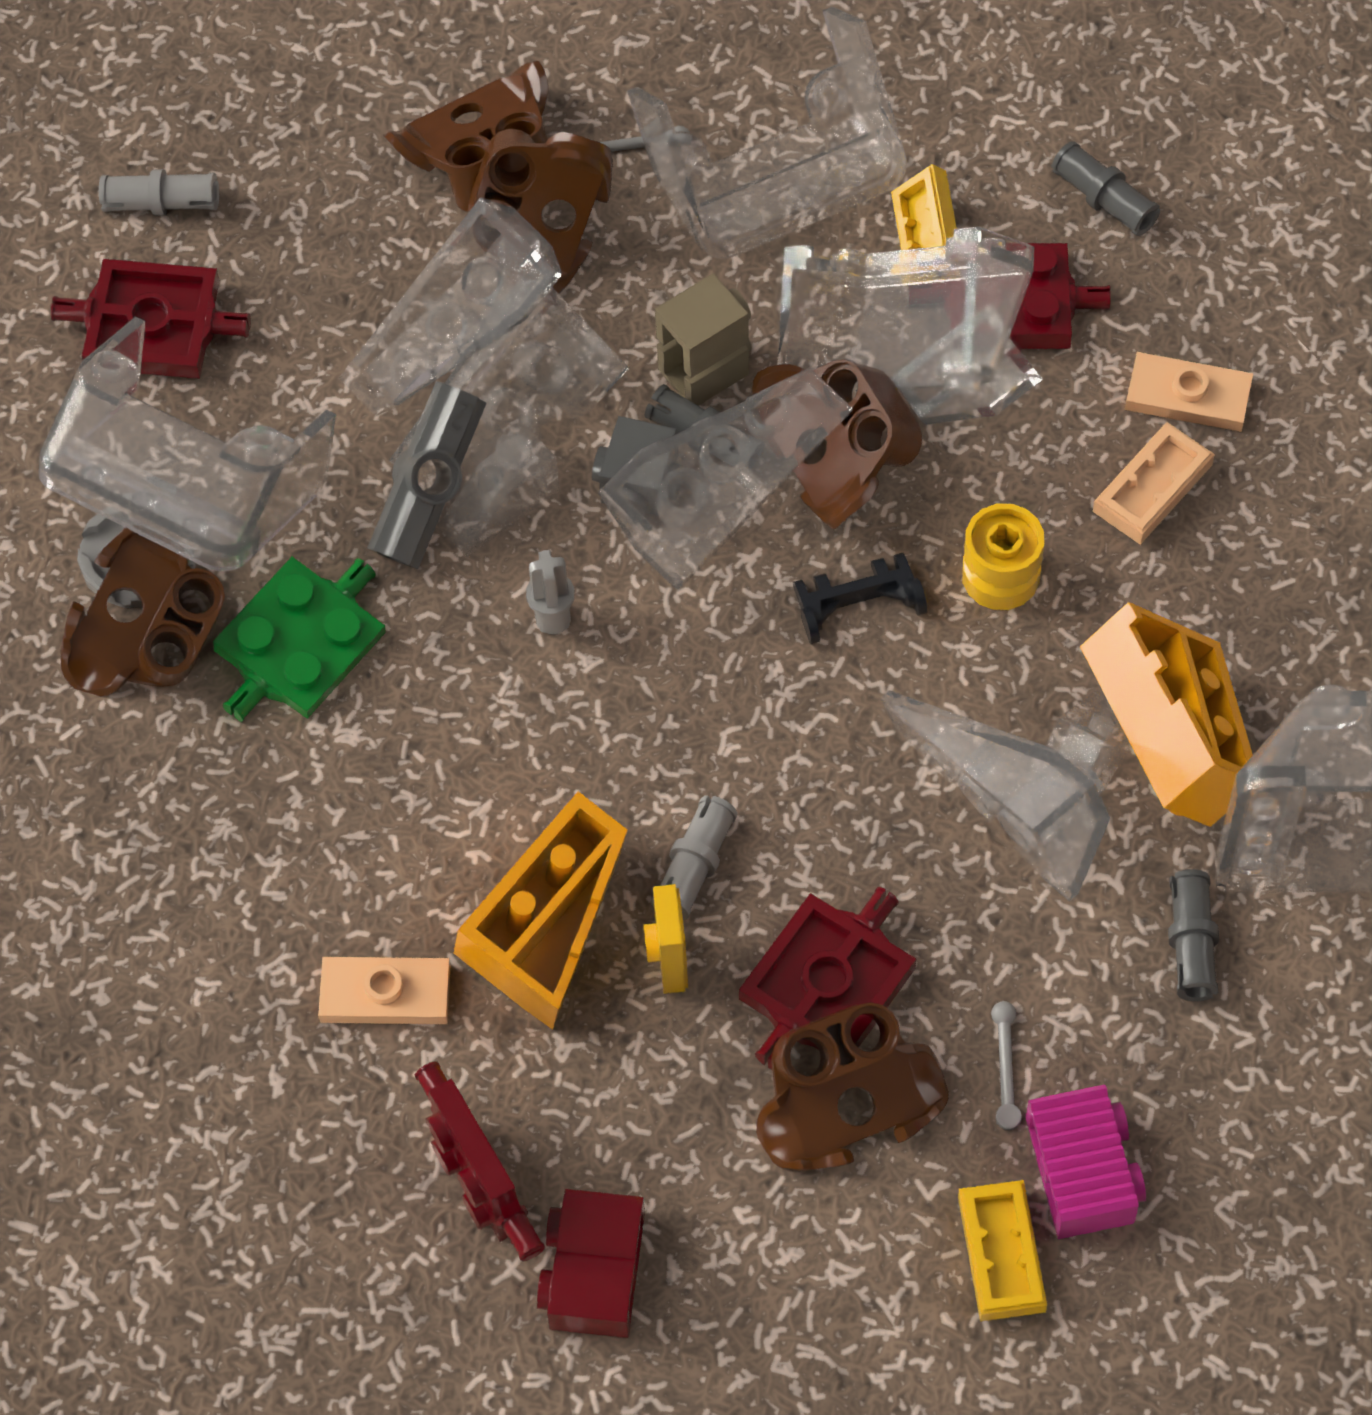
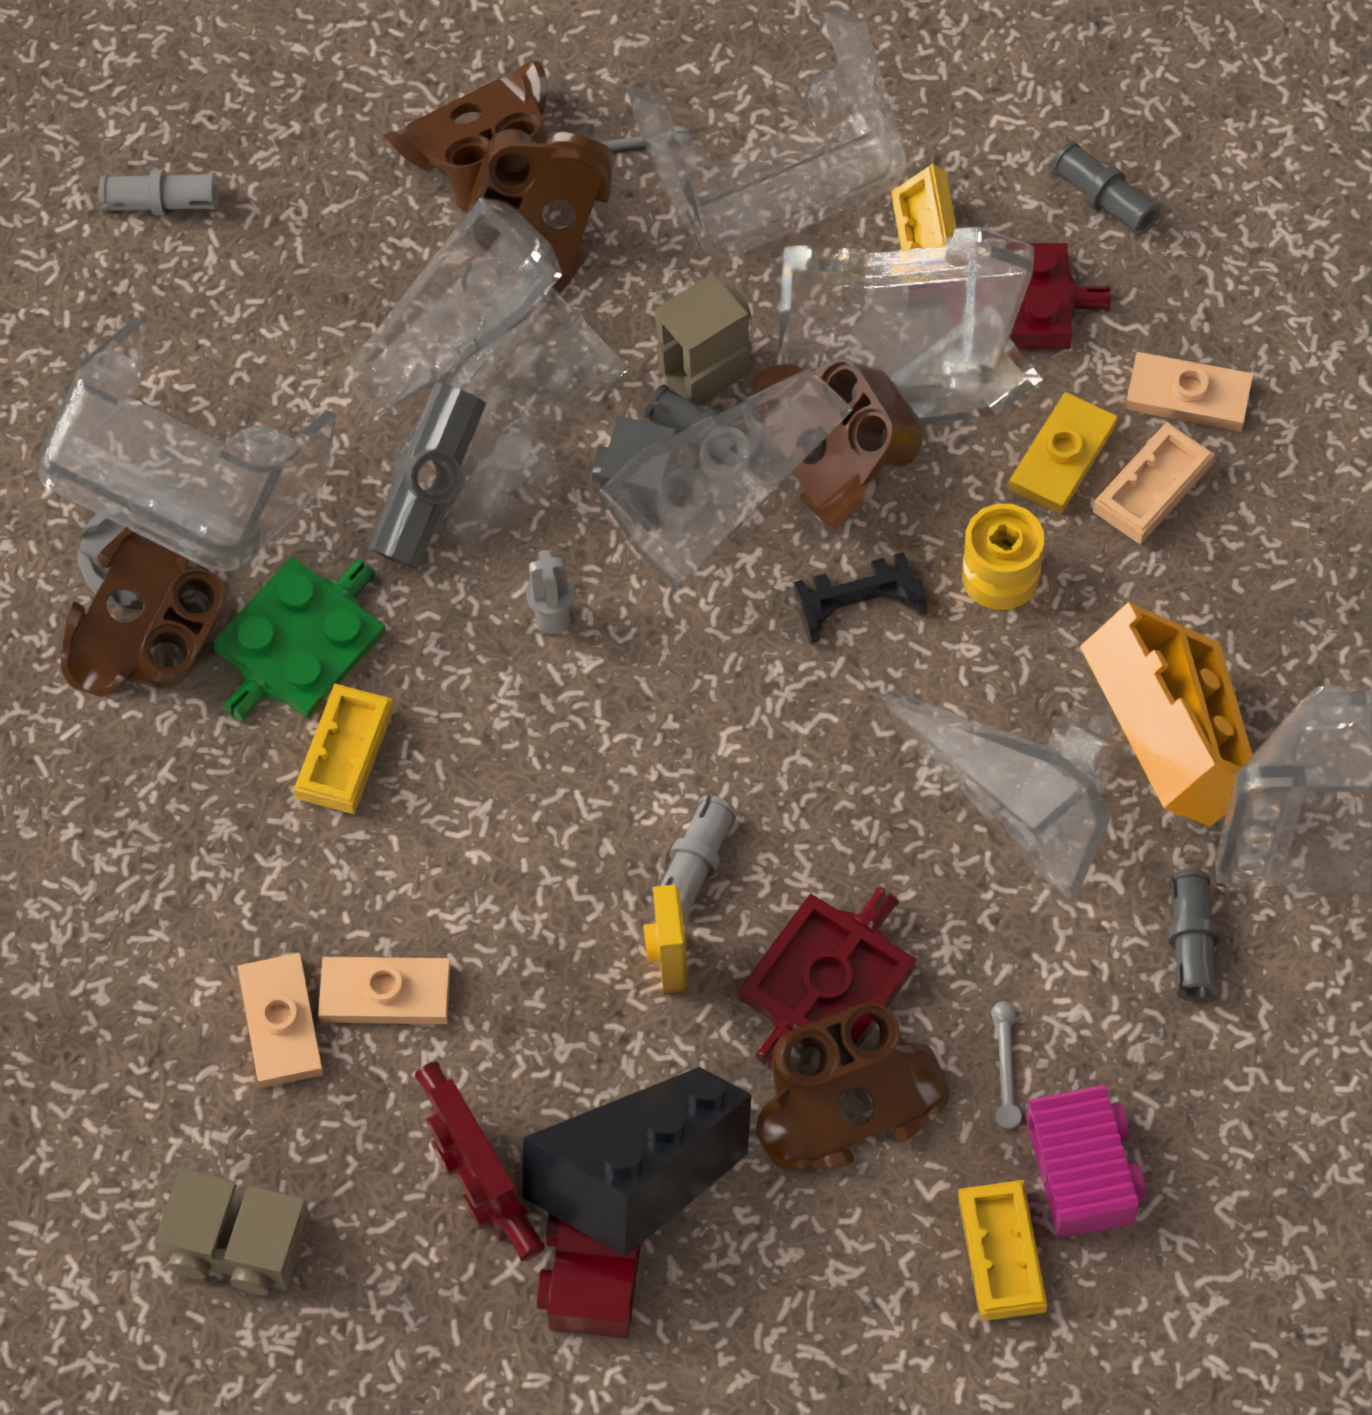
(170, 299): dark red plate -> none
(245, 1238): none -> dark tan piece
(280, 1020): none -> light nougat plate
(344, 749): none -> yellow plate
(543, 910): light orange wedge -> none
(638, 1158): none -> black wedge
(1062, 452): none -> yellow plate

